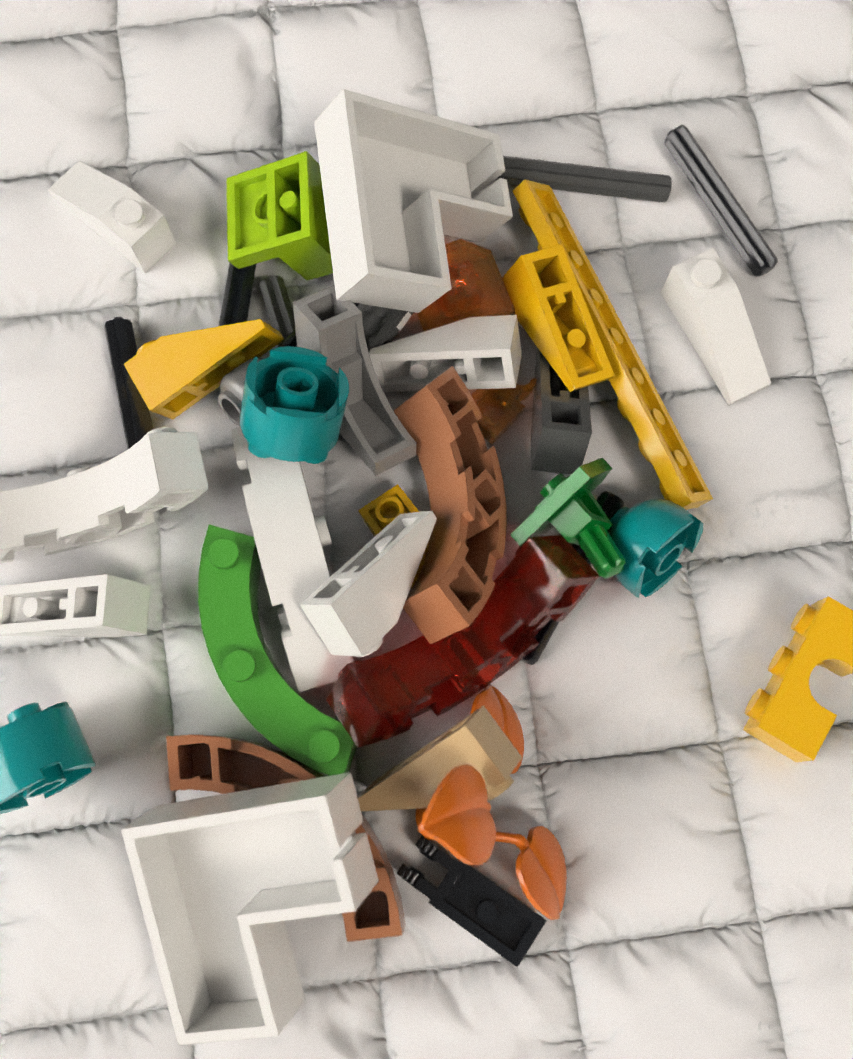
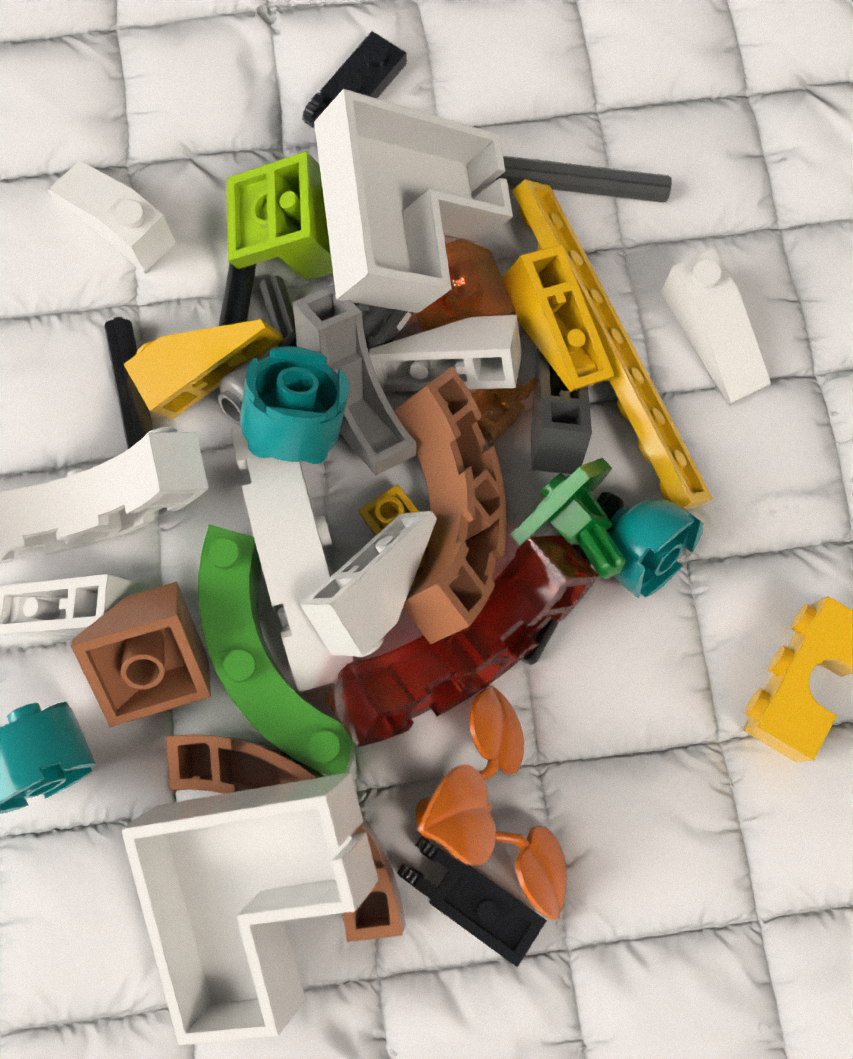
(144, 656): none -> nougat slope
(364, 72): none -> black hinge
(471, 741): tan slope -> none
(720, 201): axle -> none

